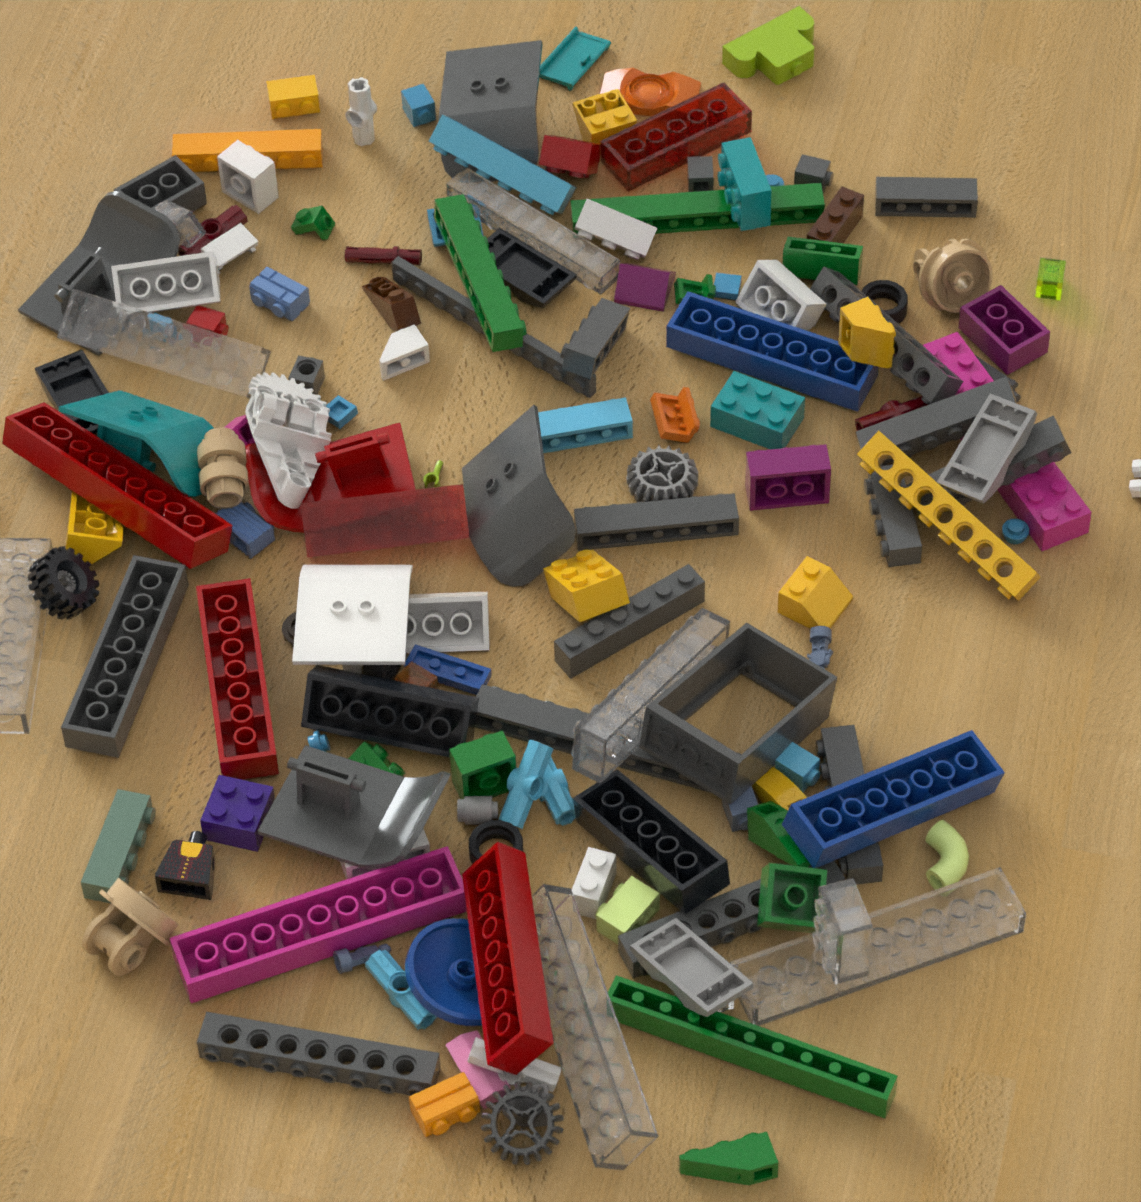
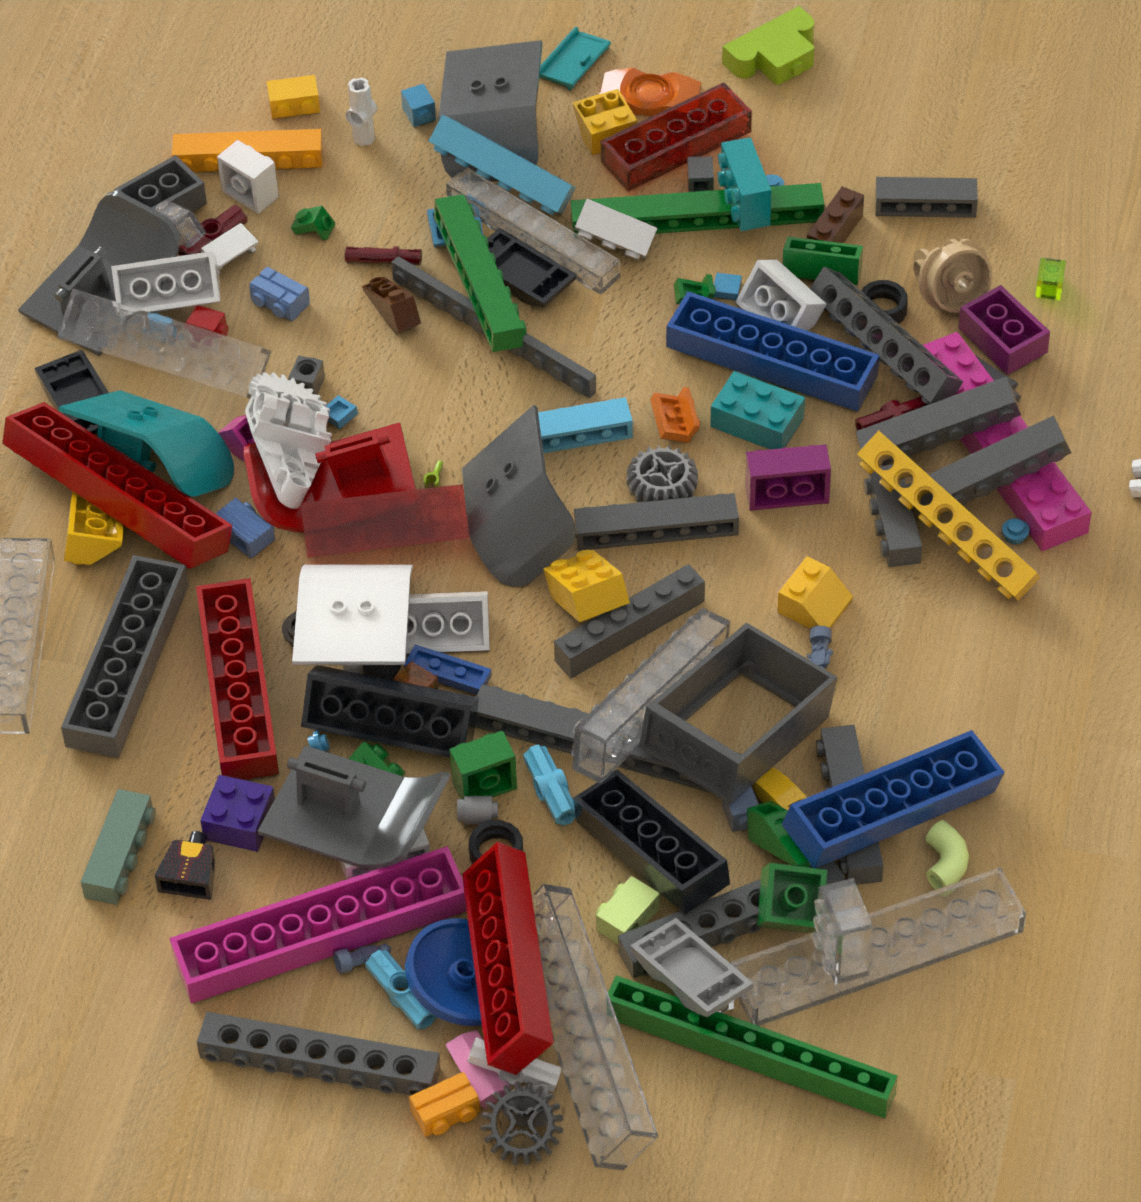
(63, 583): black bush -> none
(125, 949): tan piece -> none
(222, 468): tan piece -> none
(403, 352): white slope -> none
(526, 783): medium azure piece -> none
(570, 154): red brick -> none
(594, 338): dark grey brick -> none
(594, 881): white brick -> none
(643, 286): magenta slope -> none
(735, 1161): green slope -> none
(799, 766): medium azure brick -> none
(813, 170): dark grey brick -> none
(866, 334): yellow slope -> none
(988, 449): light grey slope -> none

